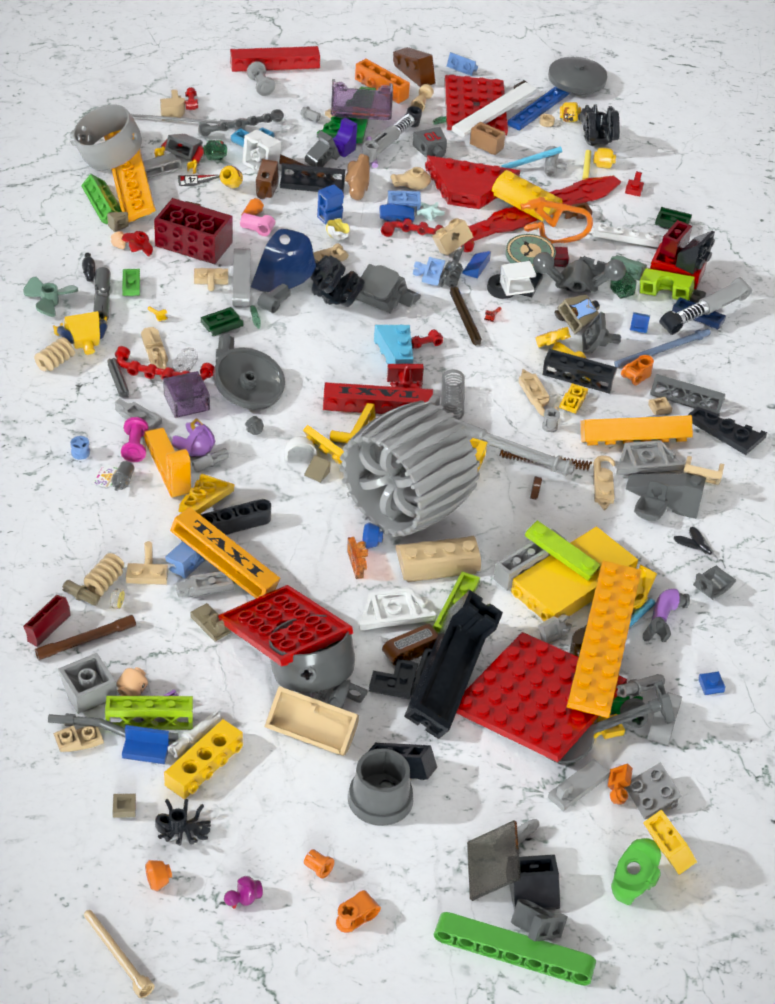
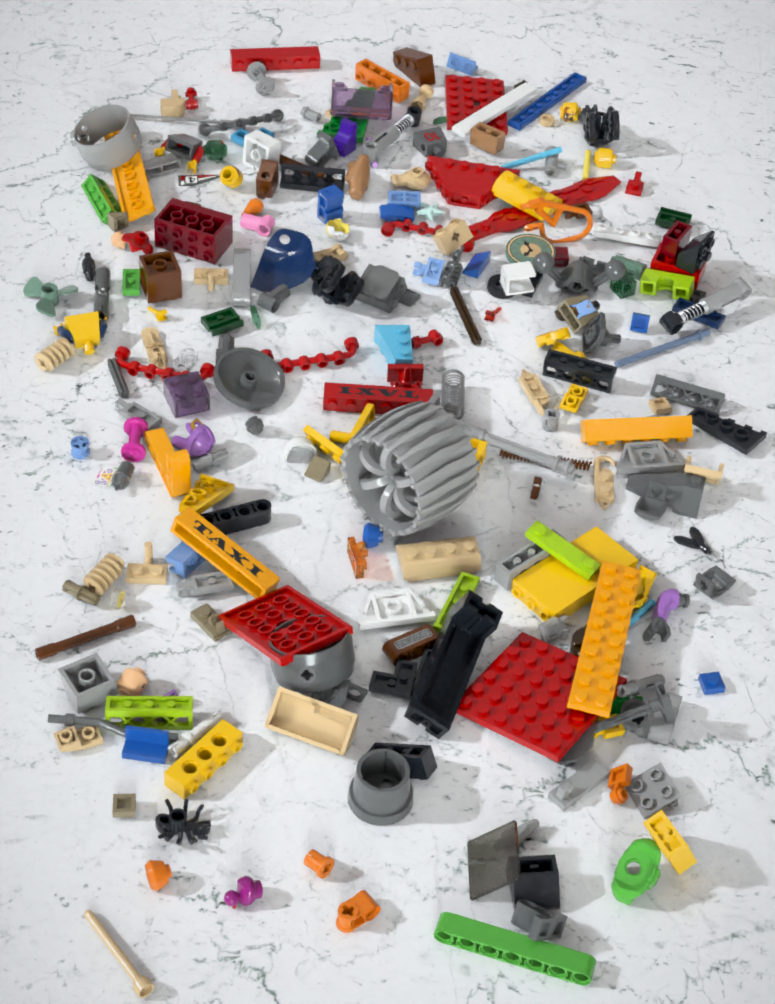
(47, 620): dark red piece -> none
(160, 276): none -> reddish brown brick
(351, 345): none -> red bar
(577, 75): dark grey dish -> none
(638, 369): orange piece -> none

